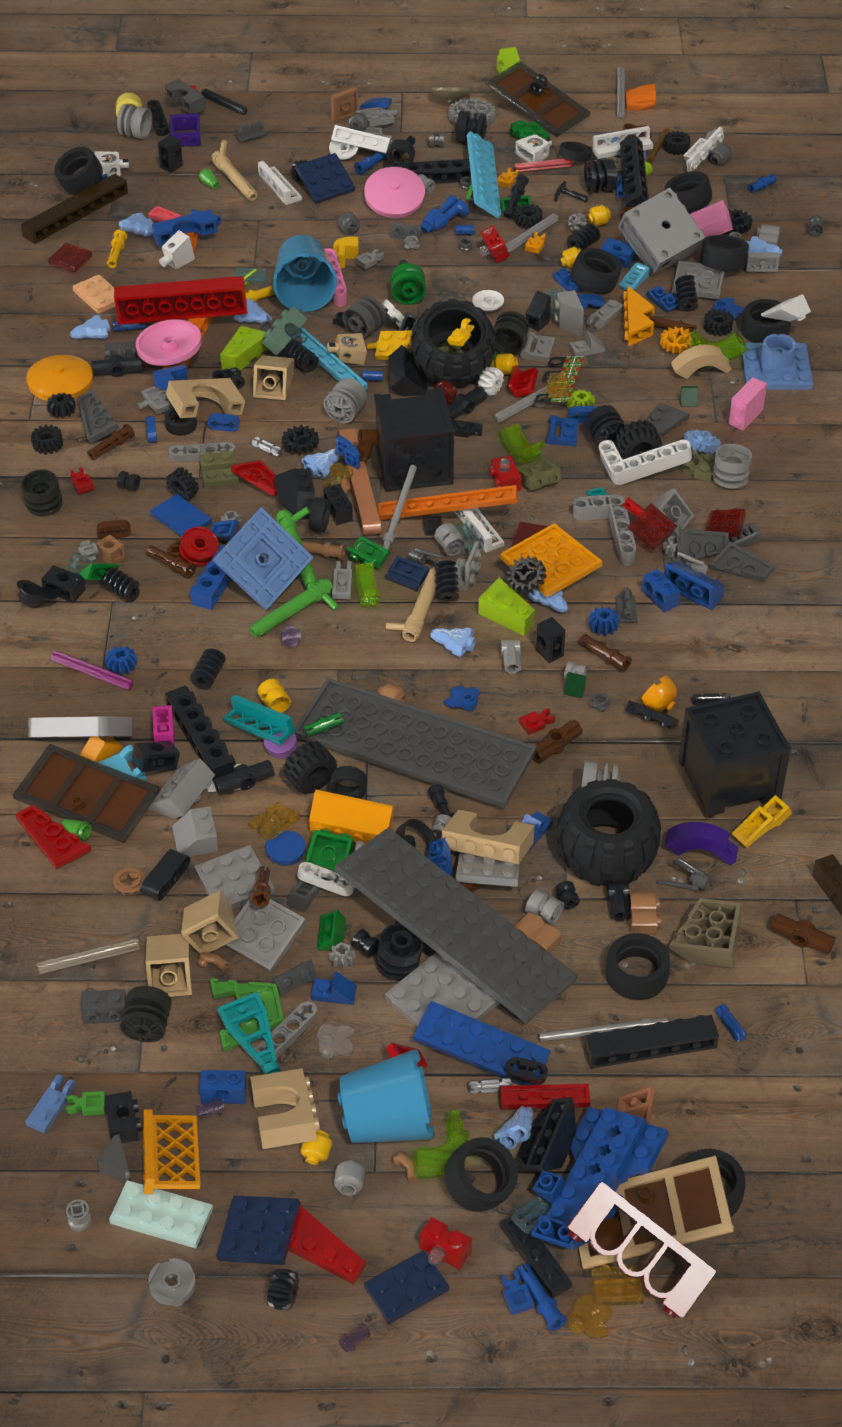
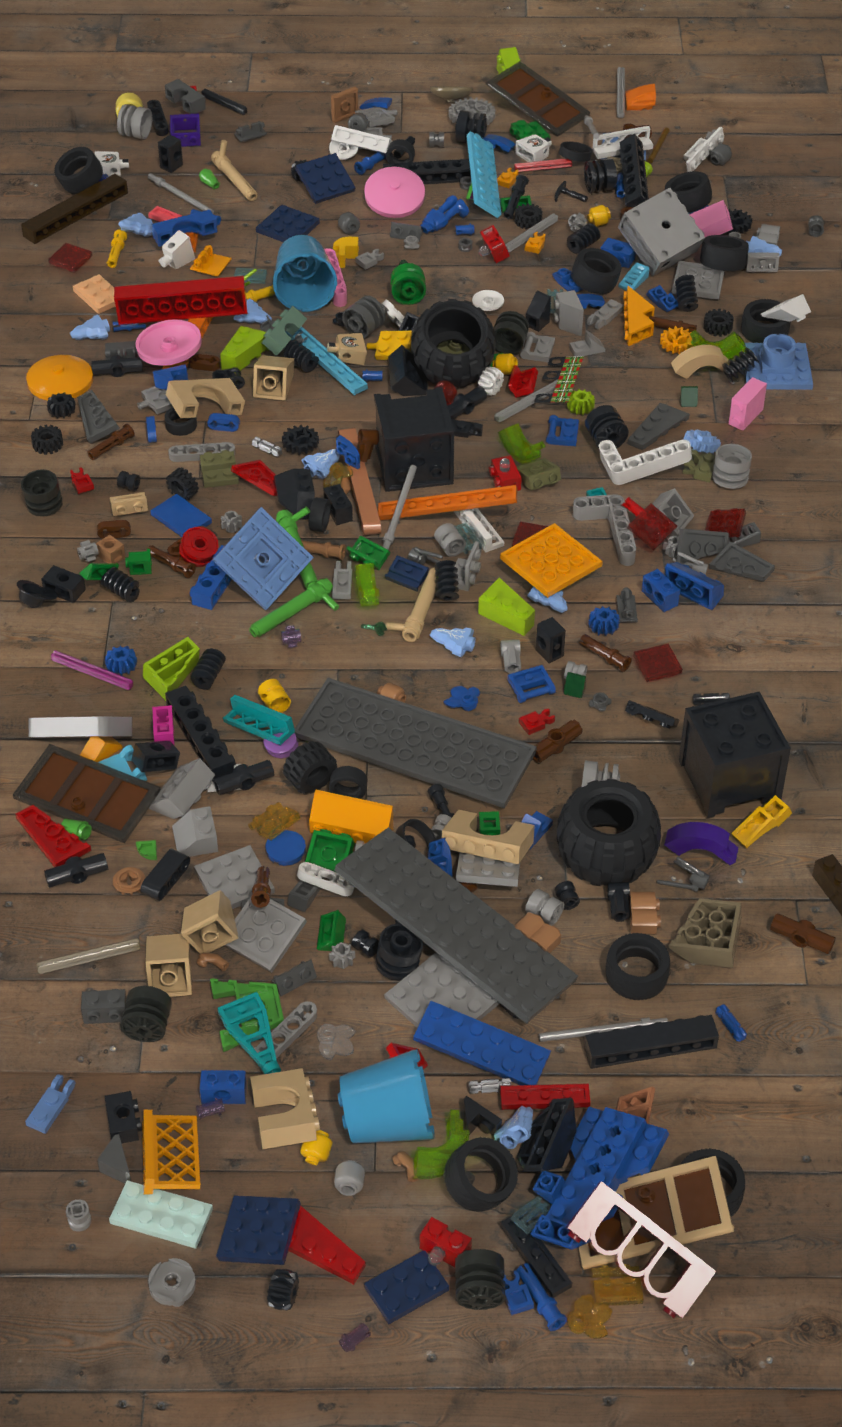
(74, 562): clear light blue tile -> none
(76, 870): none -> black piece
(90, 1104): bright green plate -> none
(129, 504): none -> tan bracket
(139, 562): none -> green brick
(147, 849): none -> bright green tile
(159, 181): none -> light grey bar
(171, 666): none -> lime wedge
(204, 362): none -> reddish brown beam
(209, 262): none -> light orange hinge
(225, 530): blue slope -> none
(278, 183): white fence -> none
(286, 223): none -> dark blue plate
(323, 724): green pin -> none
(335, 991): blue slope -> none
(345, 400): light grey wheel -> none
(379, 627): none -> clear green hand
(428, 183): light grey wheel -> none
(432, 523): black plate -> none
(461, 335): yellow plate -> none
(477, 1115): none -> black slope
(480, 1279): none -> pearl dark grey wheel
(489, 828): none -> green brick
(504, 143): none -> blue slope
(525, 572): black gear -> none
(526, 1070): black beam -> none
(528, 679): none -> blue plate
(538, 84): black wheel -> none
(558, 385): clear yellow panel -> none
(569, 256): yellow head -> none
(581, 411): blue beam -> none
(589, 122): none -> light grey bar
(637, 438): black tyre -> none
(657, 662): none -> clear red tile
(661, 696): light orange cylinder -> none
(677, 143): black tyre -> none
(727, 304): blue plate -> none
(739, 364): none -> black piece
(762, 183): blue pin -> none

